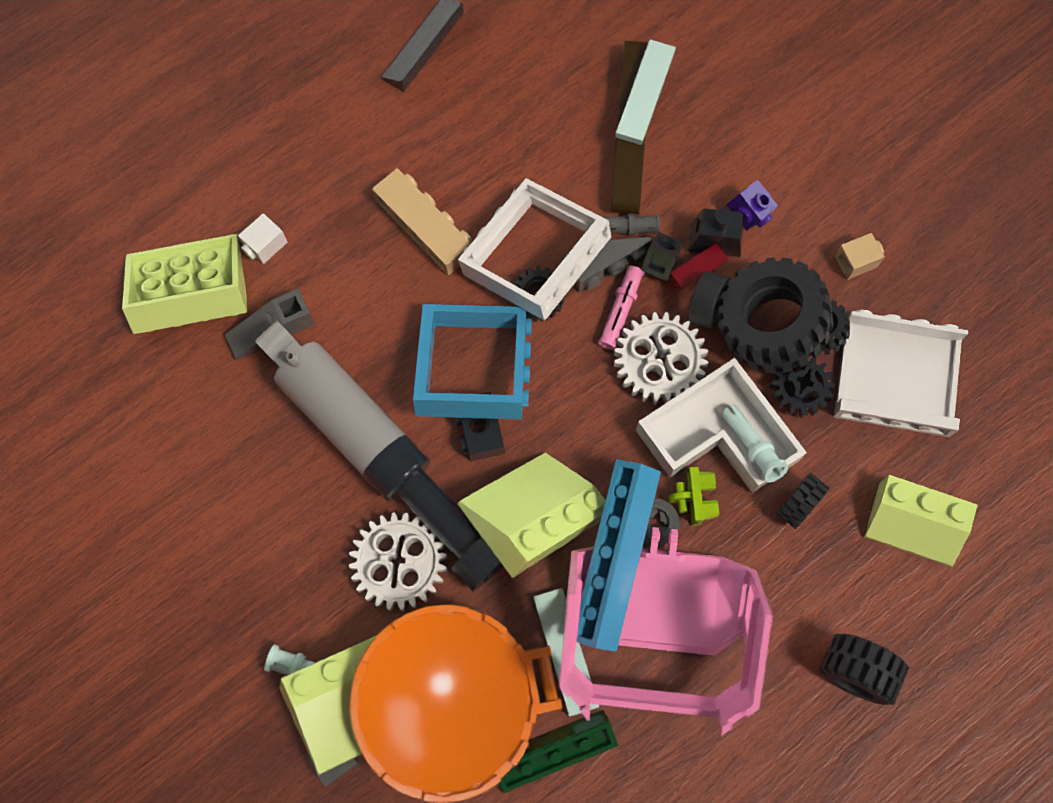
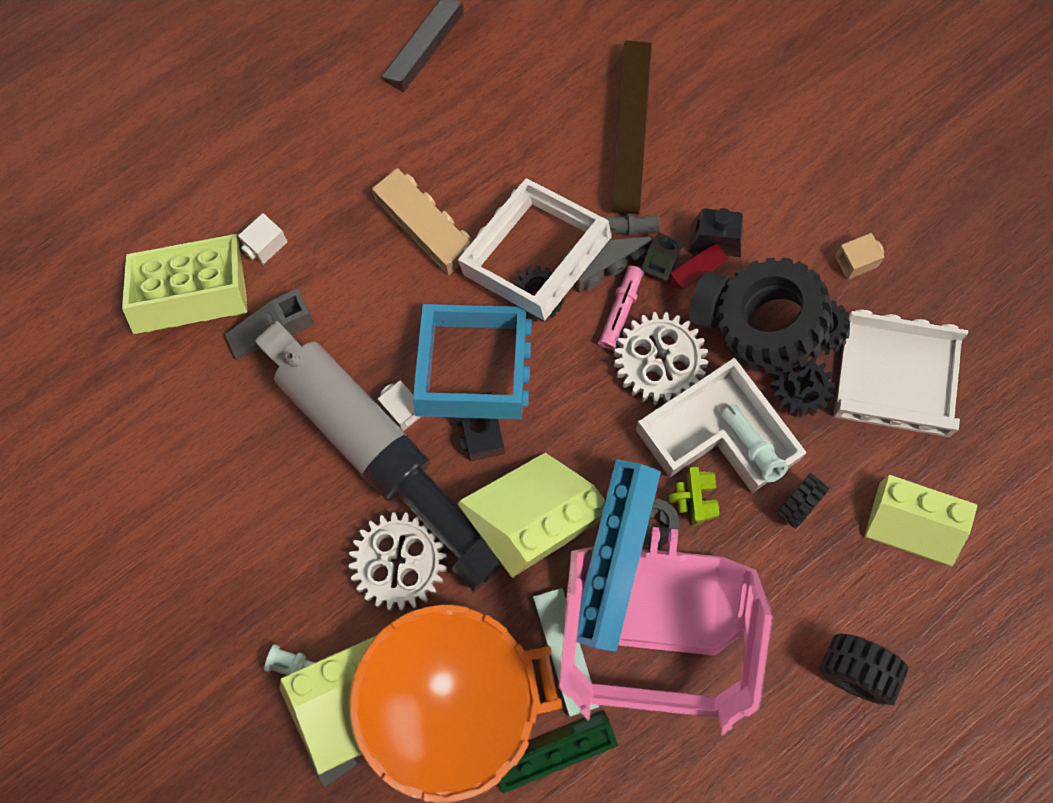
(398, 404): none -> white brick
(645, 92): light aqua tile -> none
(754, 204): dark purple brick -> none

